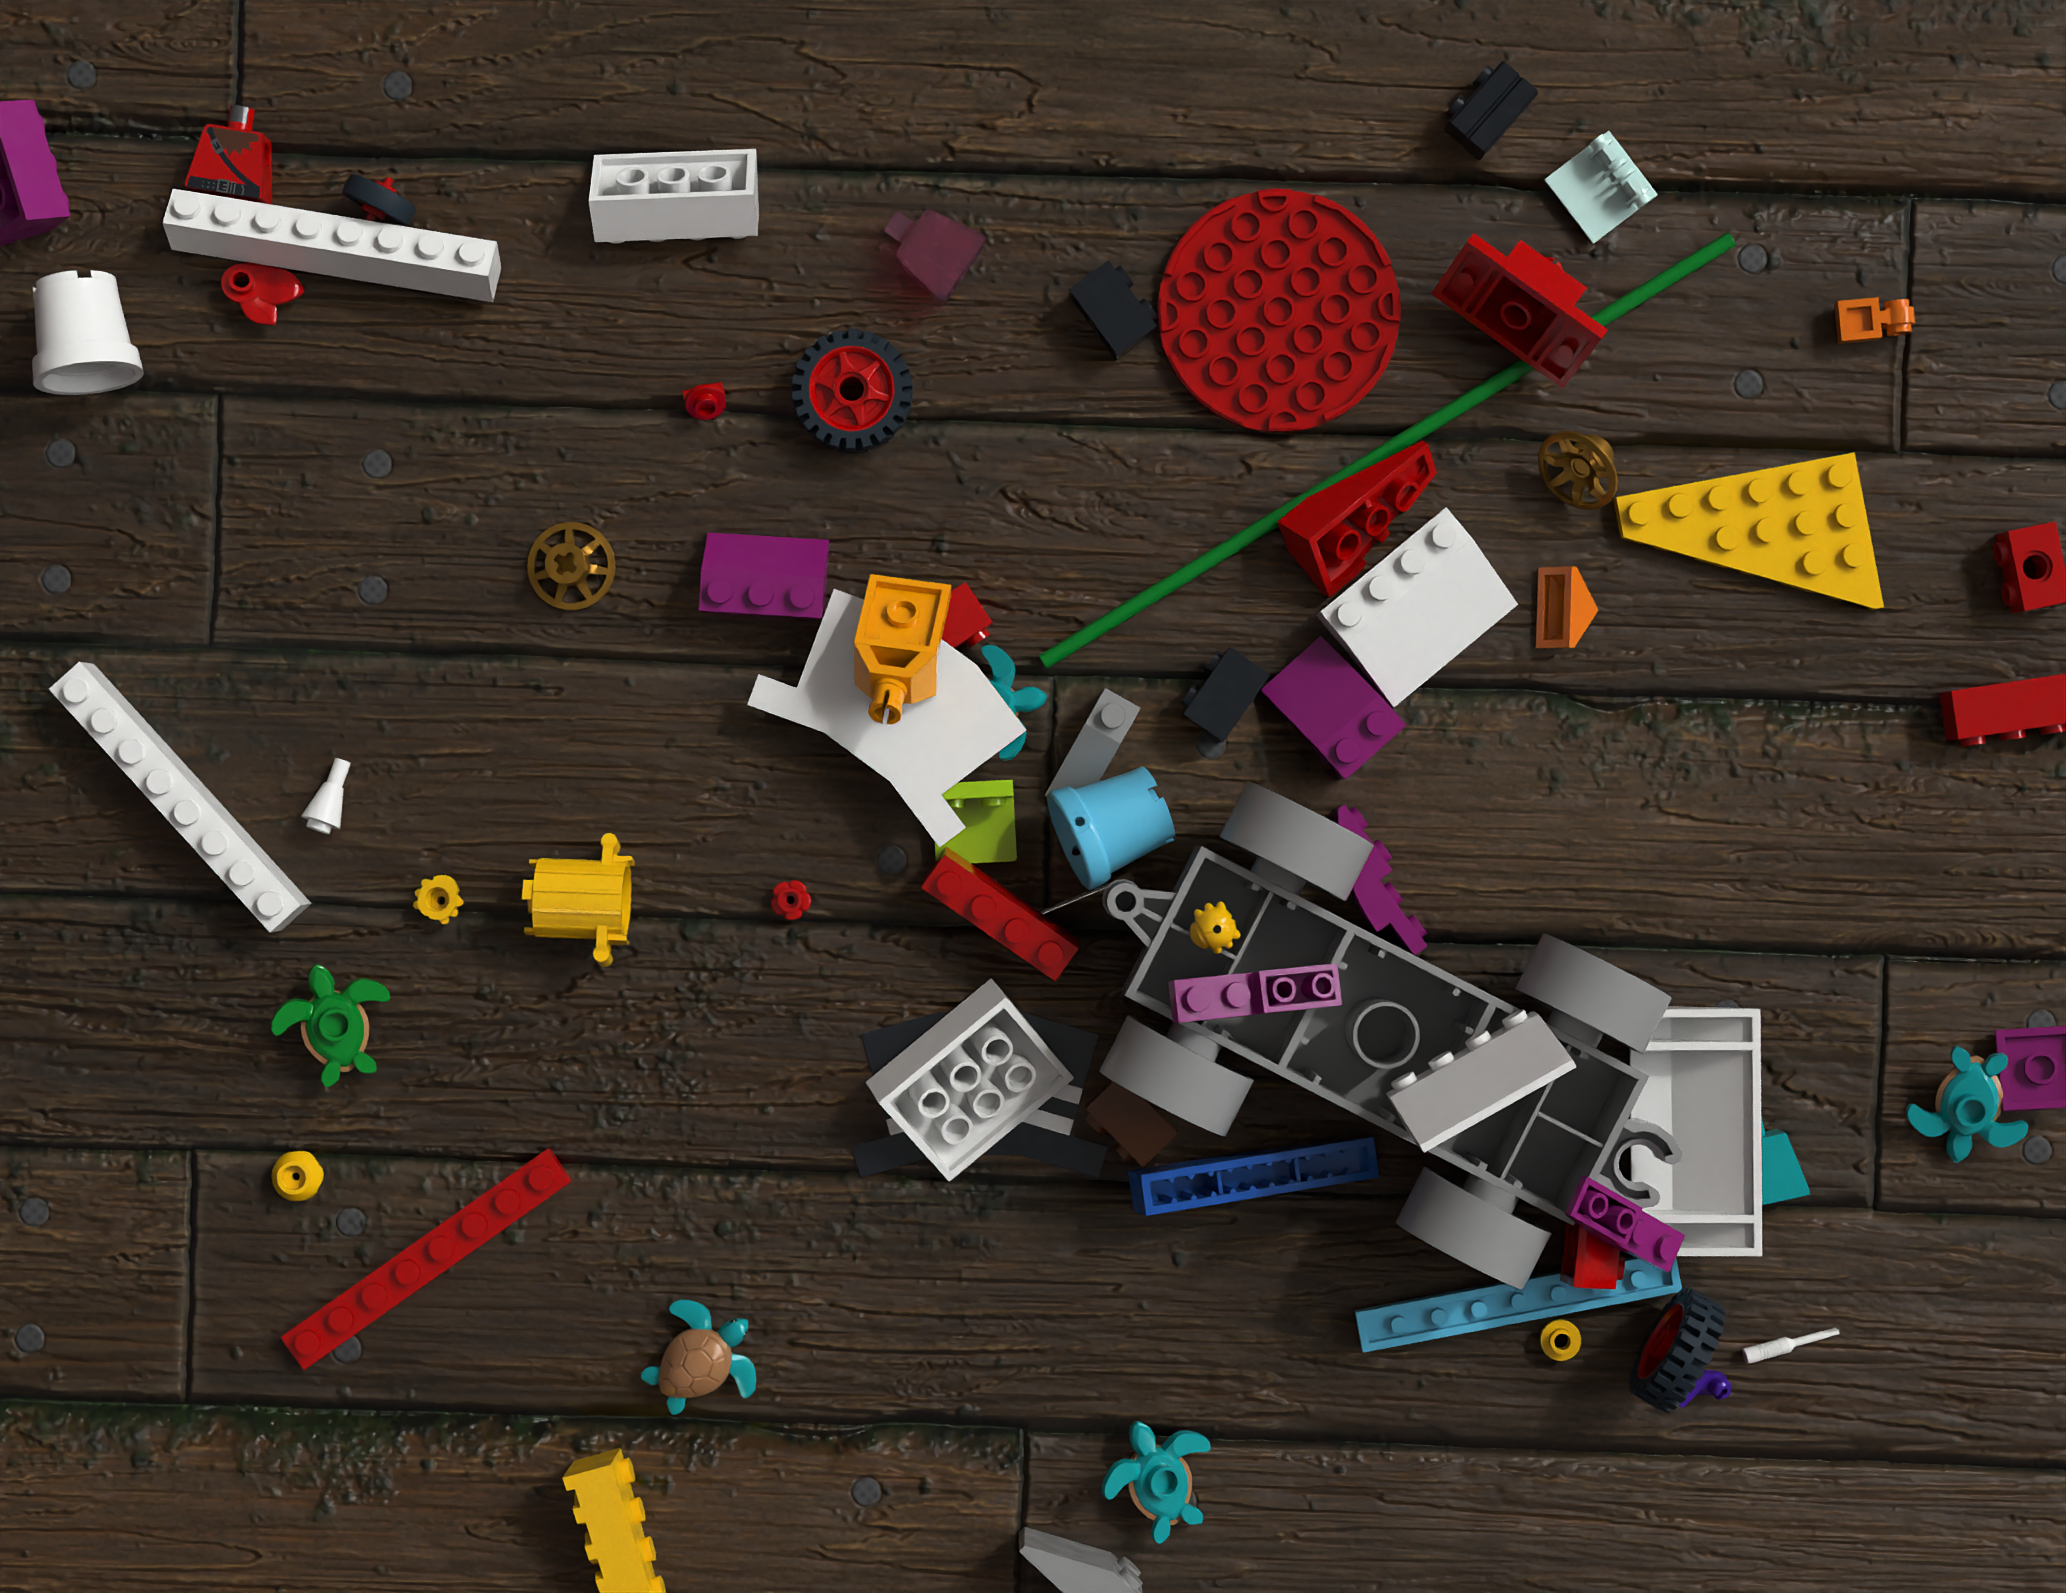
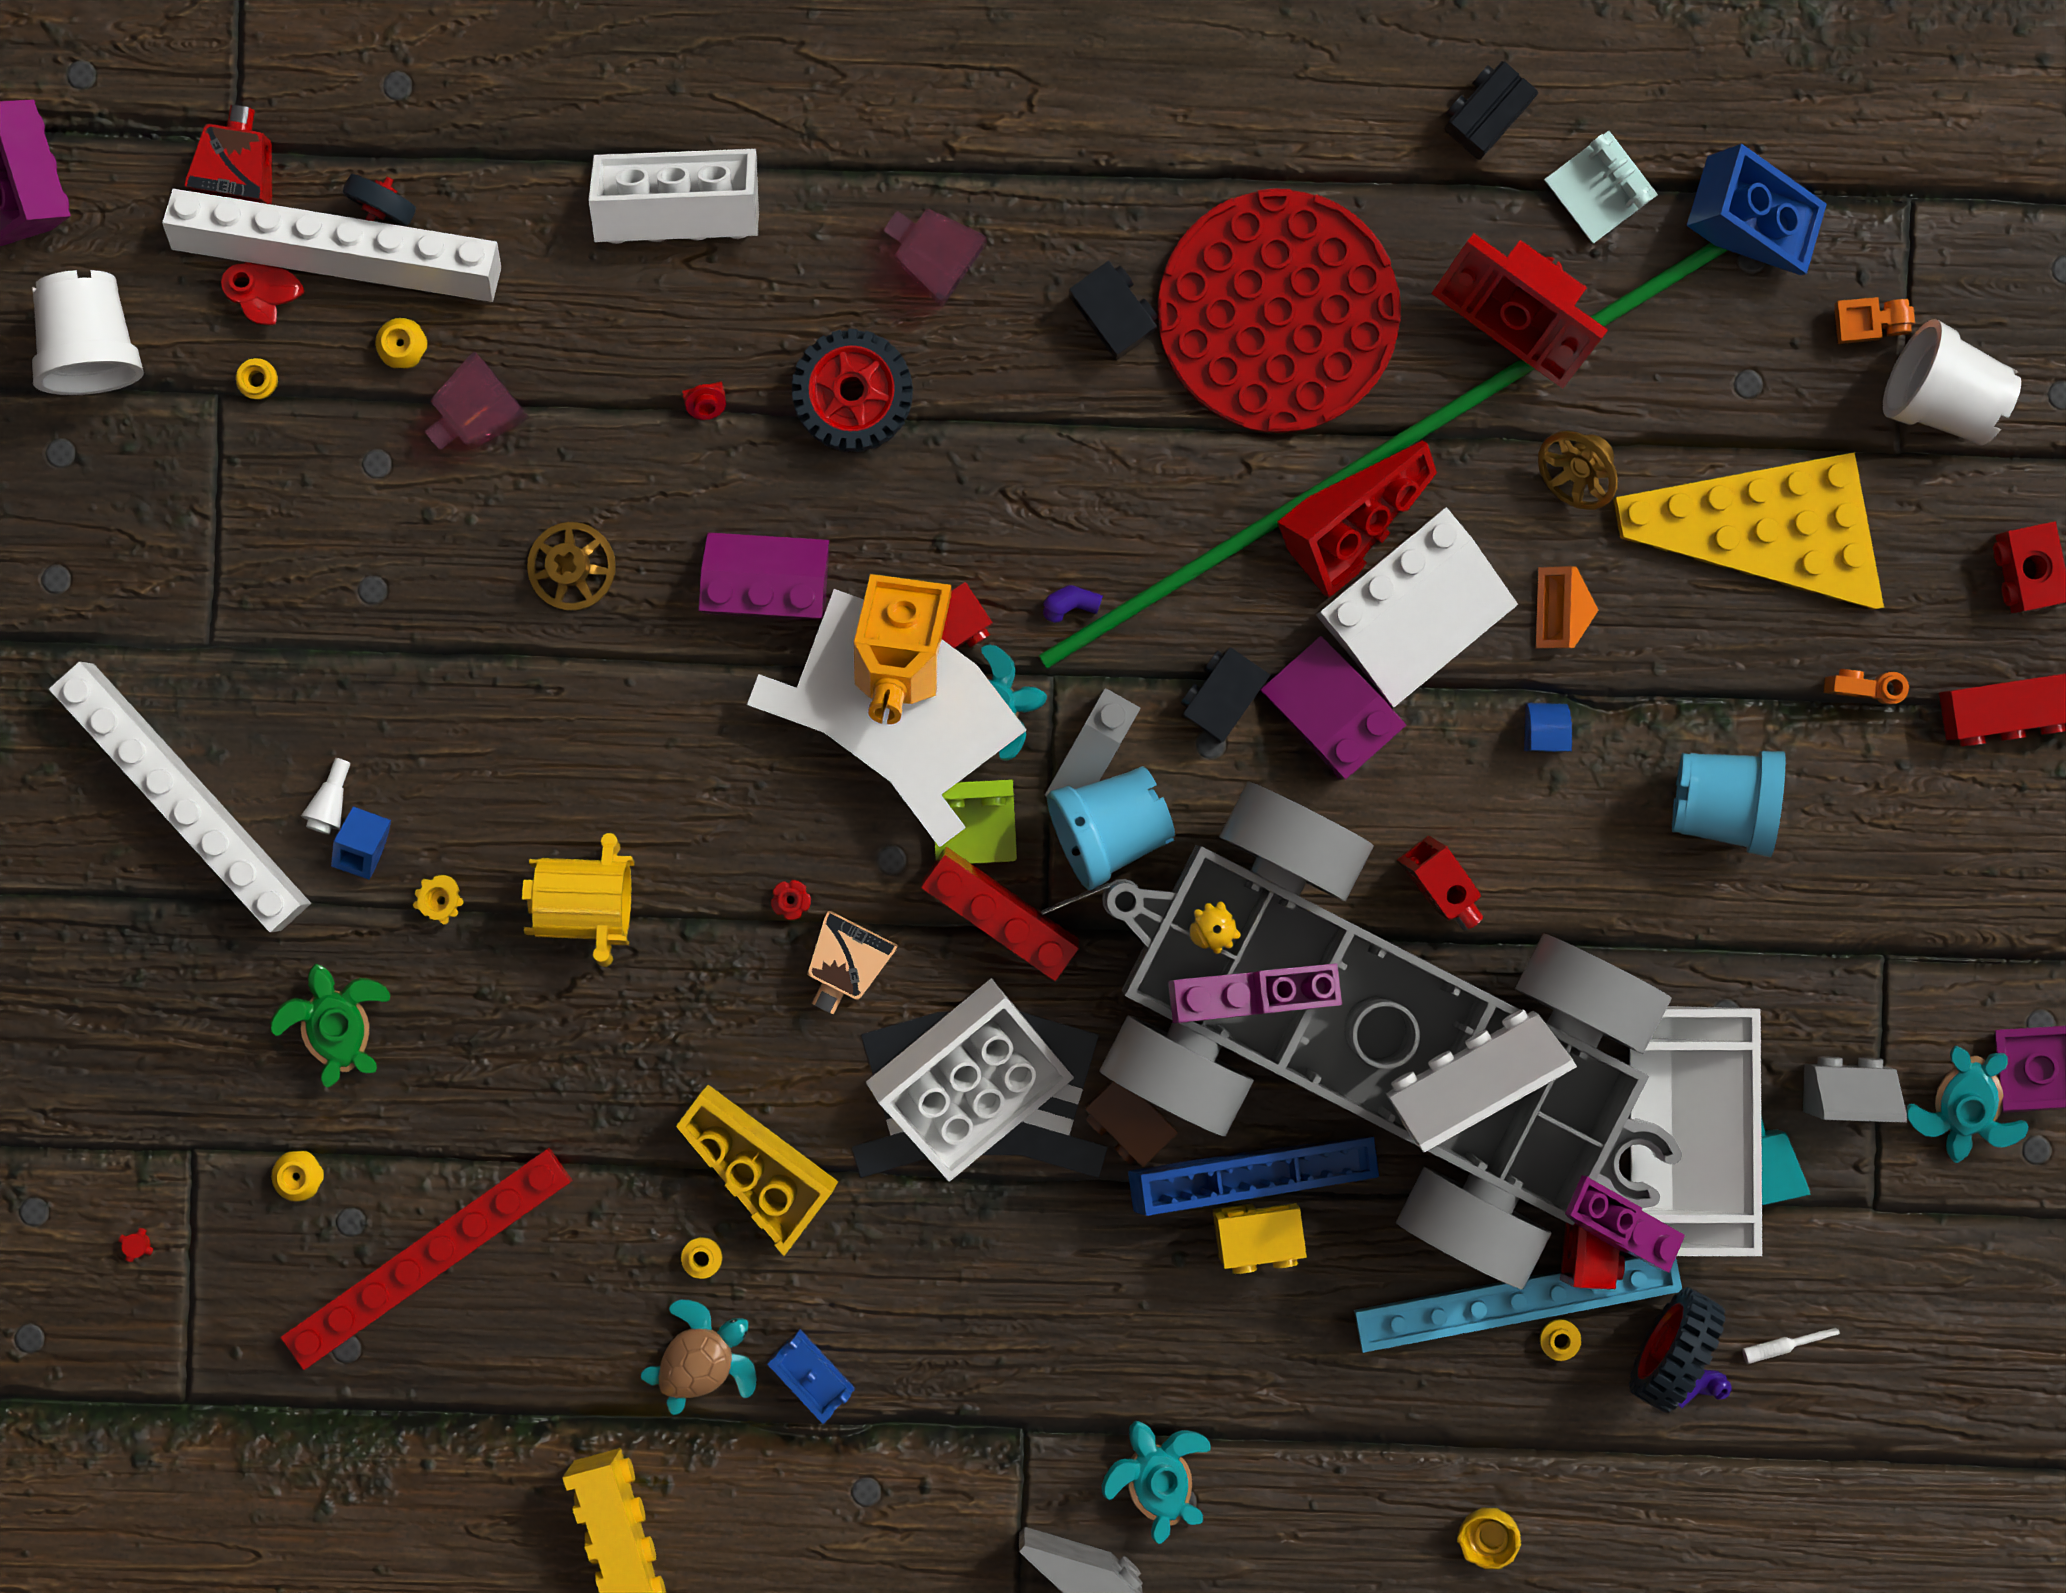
(135, 1245): none -> red piece
(245, 374): none -> yellow plate
(360, 843): none -> blue brick
(401, 356): none -> yellow plate
(474, 406): none -> clear pink torso
(705, 1245): none -> yellow plate
(758, 1167): none -> yellow wedge
(811, 1376): none -> blue hinge
(846, 960): none -> torso
(1067, 599): none -> dark purple arm
(1259, 1236): none -> yellow brick
(1378, 901): magenta slope -> none
(1434, 873): none -> red torso
(1489, 1538): none -> yellow hair
(1548, 727): none -> blue brick
(1731, 798): none -> medium azure piece
(1756, 210): none -> blue slope
(1853, 684): none -> orange plate
(1853, 1091): none -> light grey slope
(1950, 385): none -> white piece

